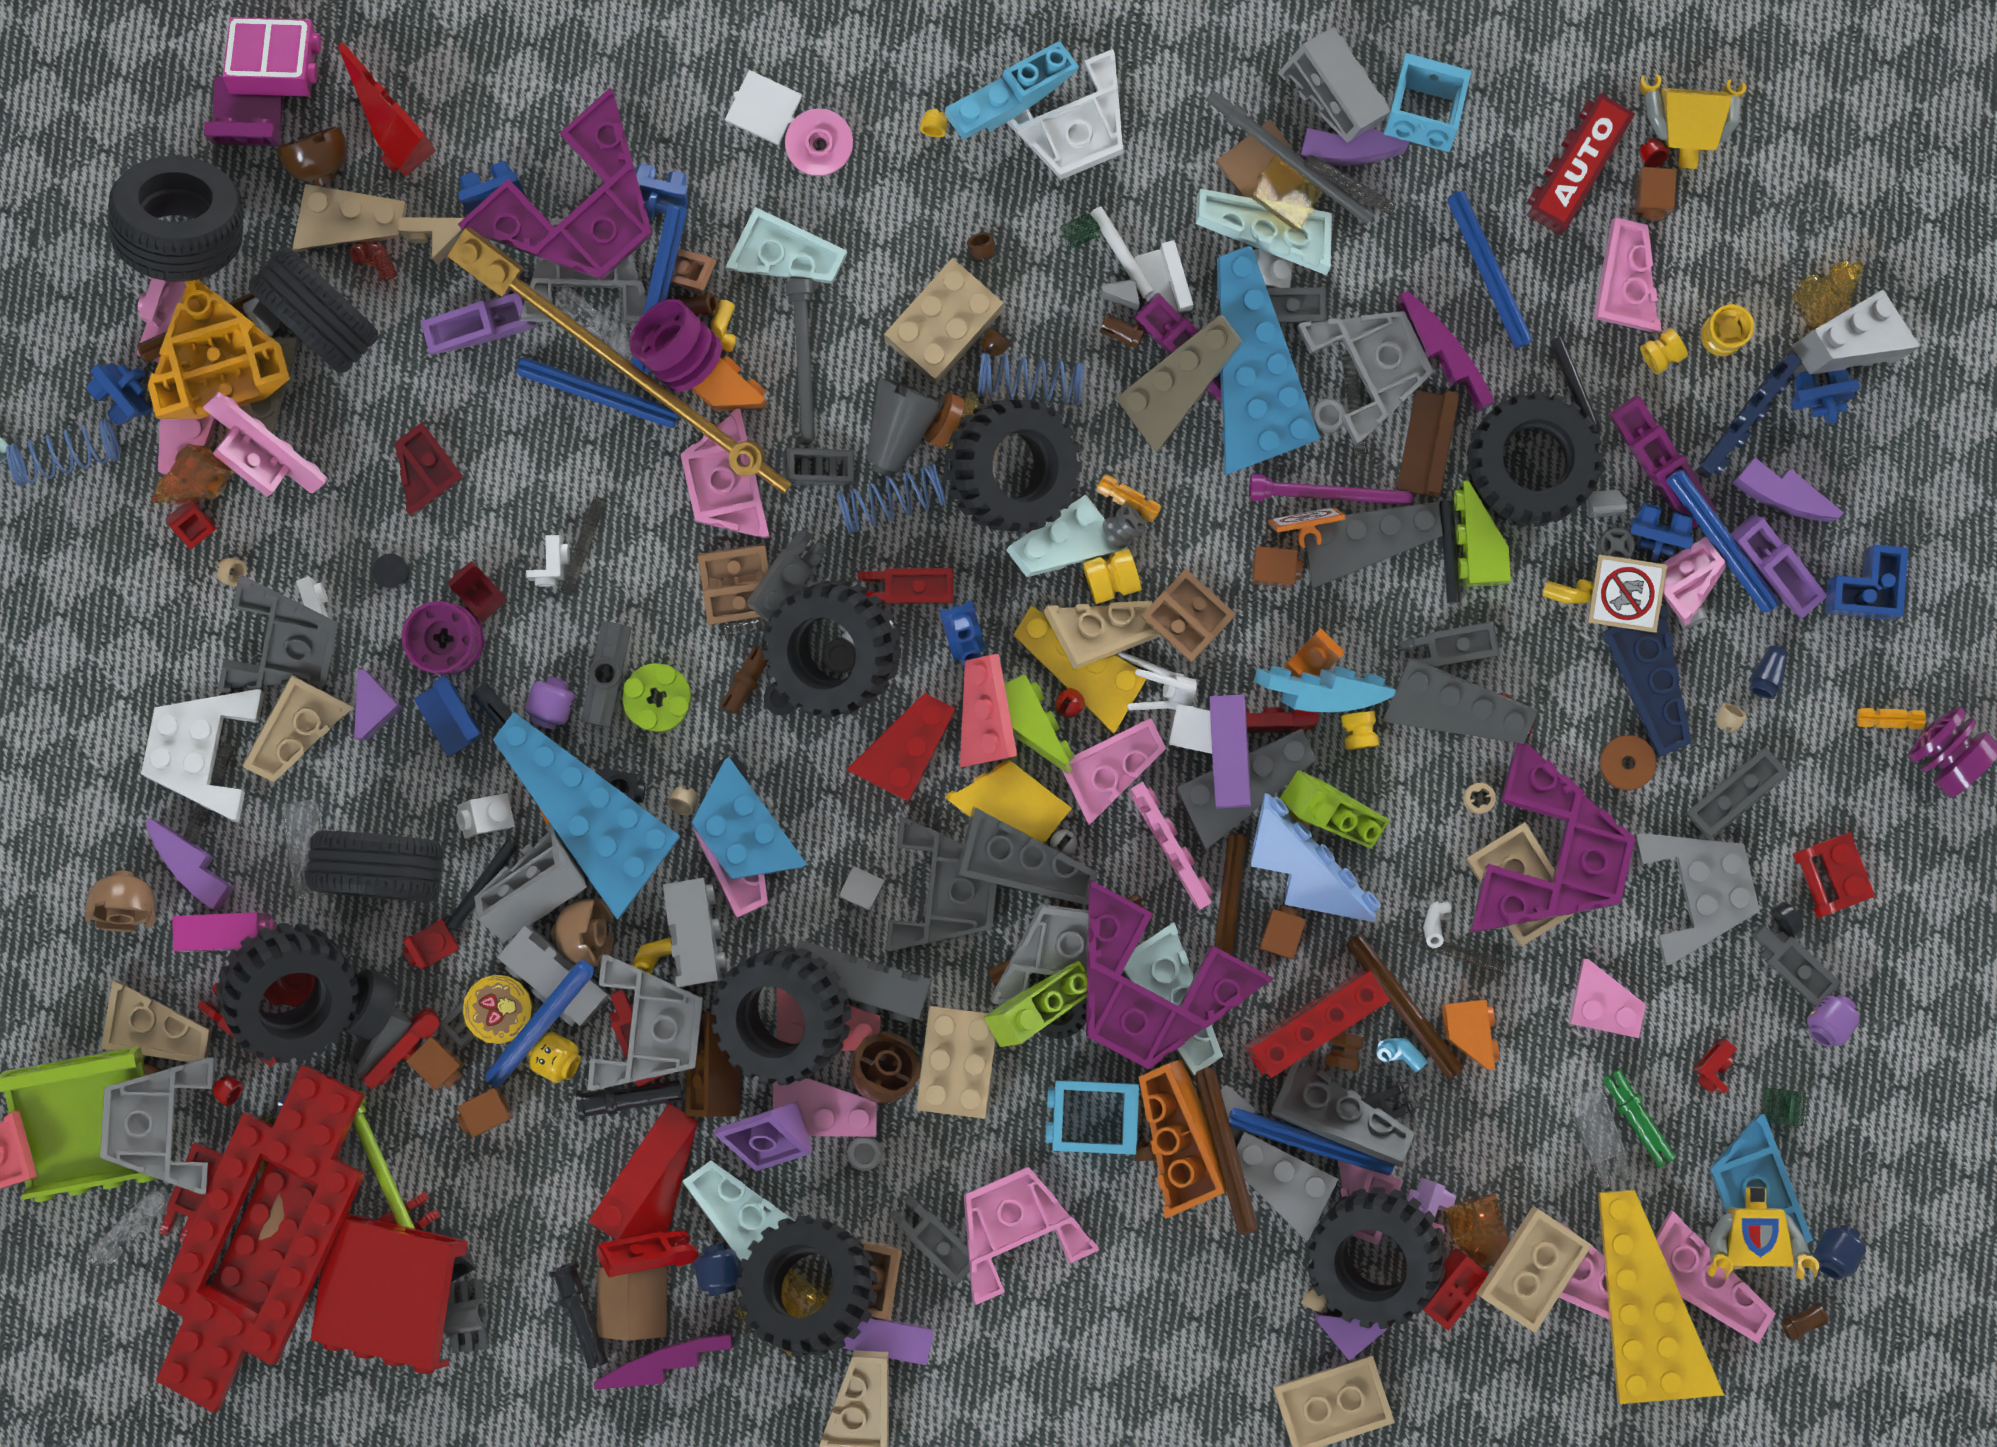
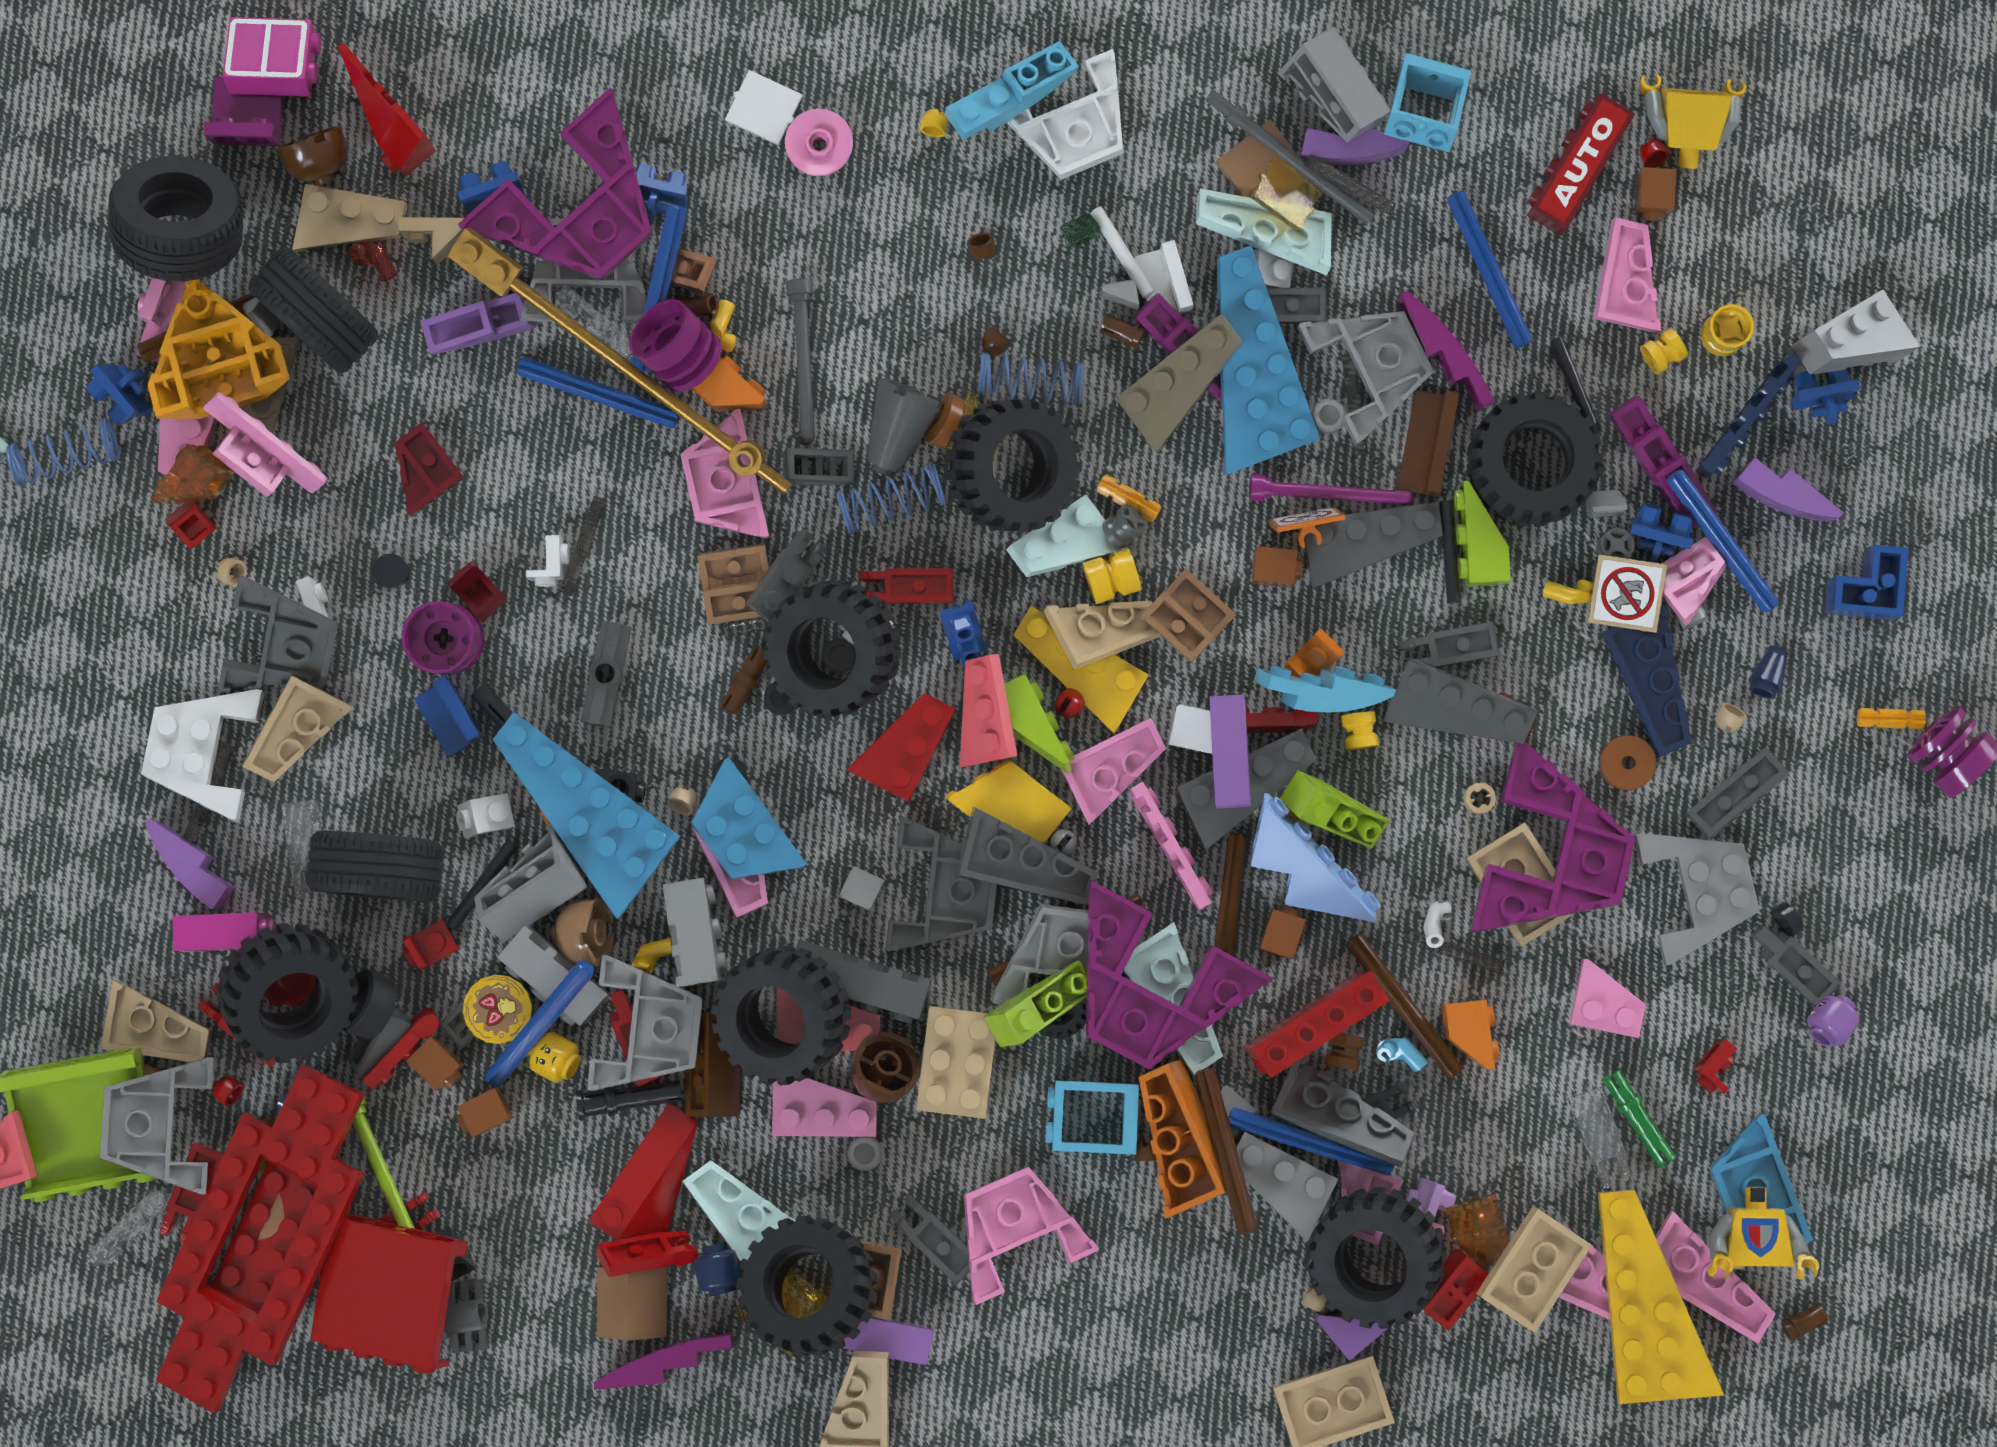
(120, 903): medium nougat cylinder -> none
(373, 706): medium lavender slope -> none
(550, 702): medium lavender head -> none
(574, 1299): black pin -> none
(638, 690): lime plate -> none
(768, 1137): medium lavender slope -> none
(783, 250): light aqua wing -> none
(944, 321): tan brick -> none
(1176, 686): white plant -> none
(1778, 566): medium lavender slope -> none
(1784, 1106): clear green slope -> none
(1828, 296): clear yellow slope -> none
(1839, 1252): dark blue head -> none
(1843, 871): red plate -> none

